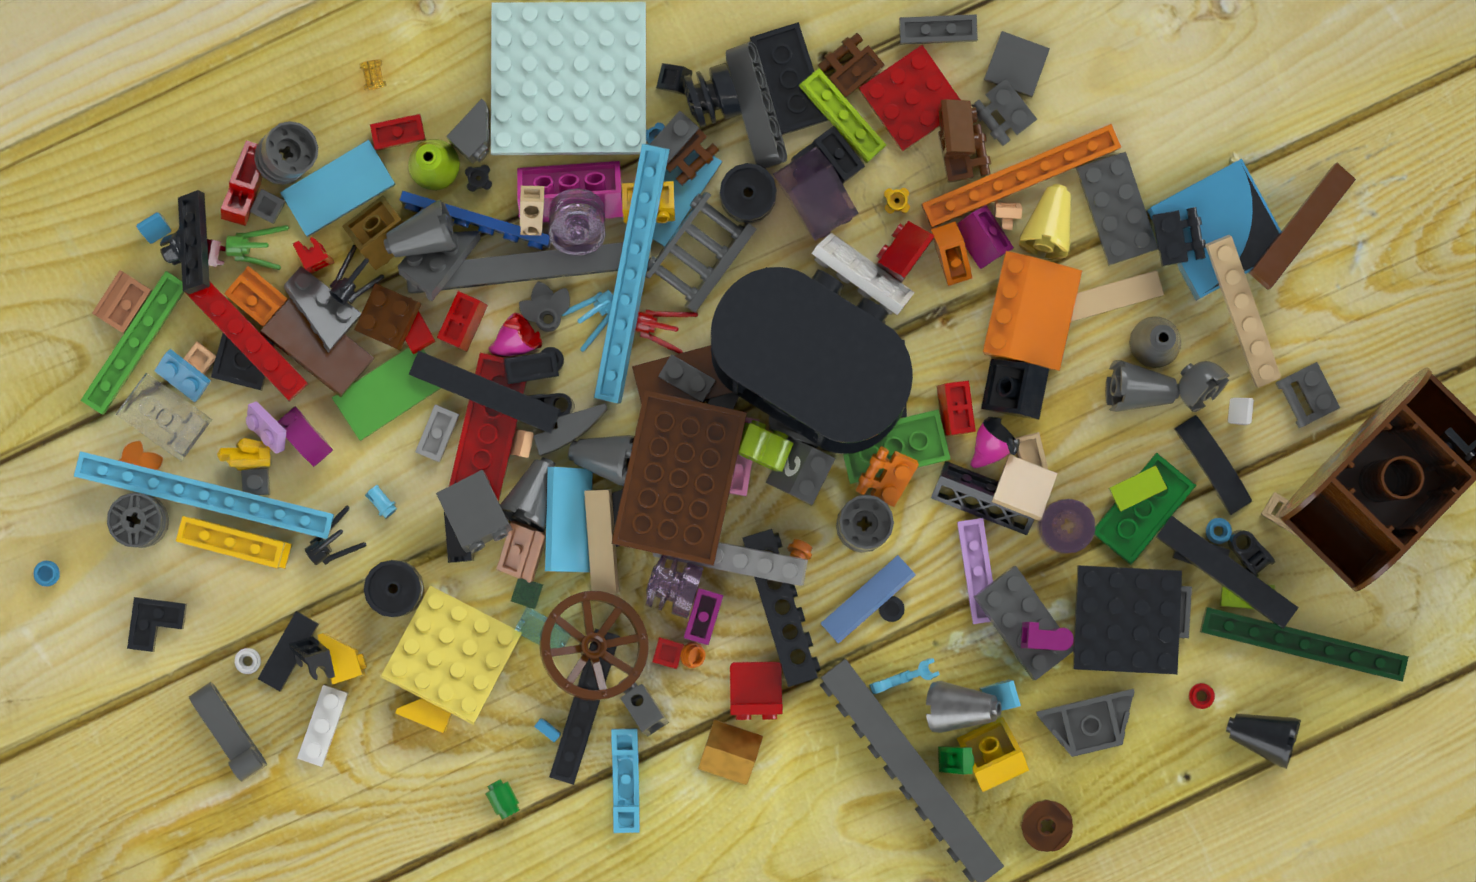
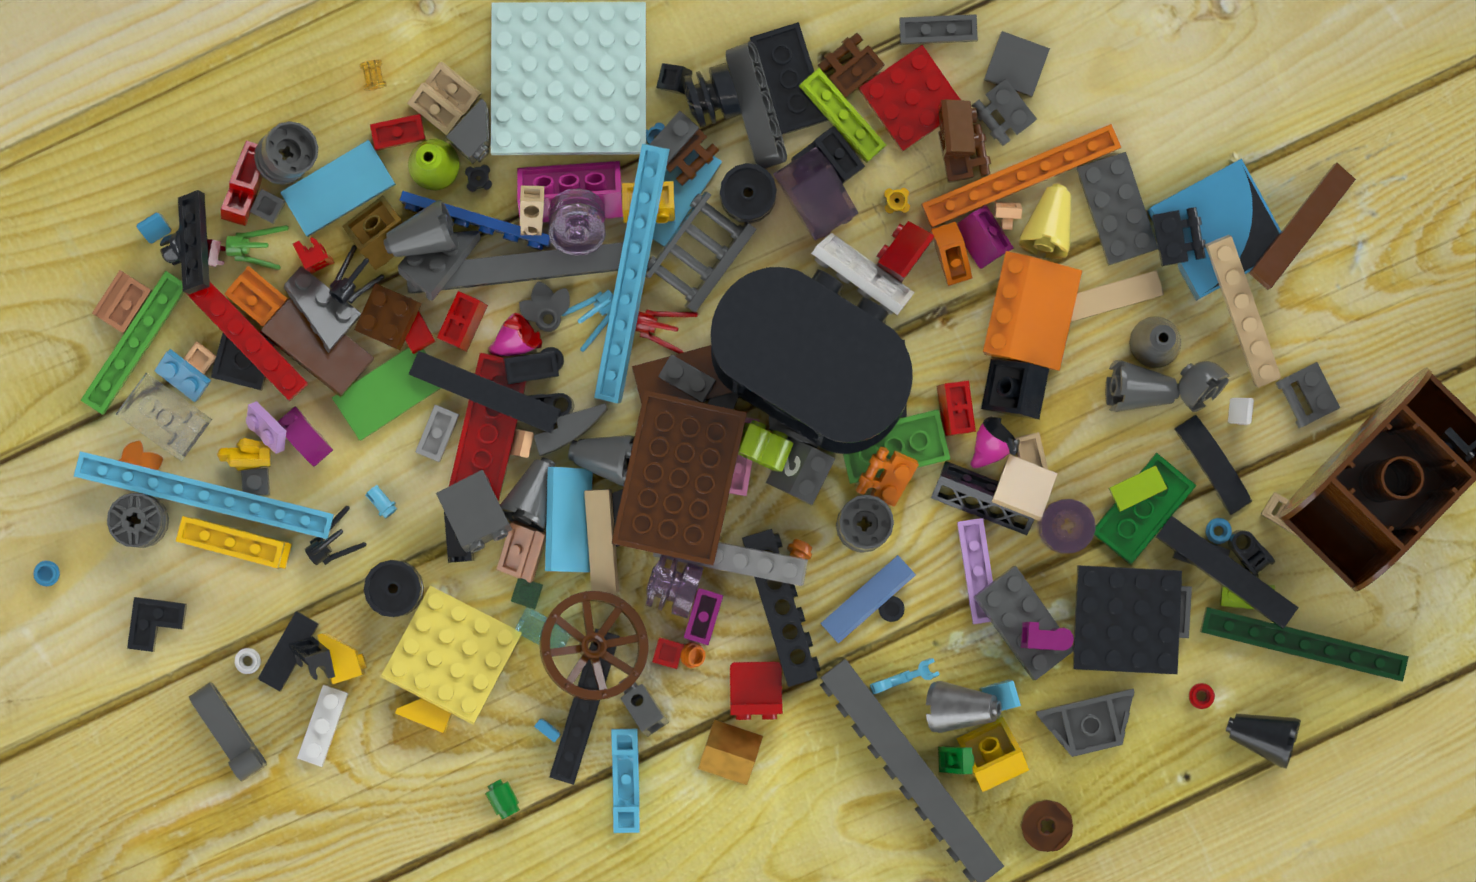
(444, 98): none -> tan slope

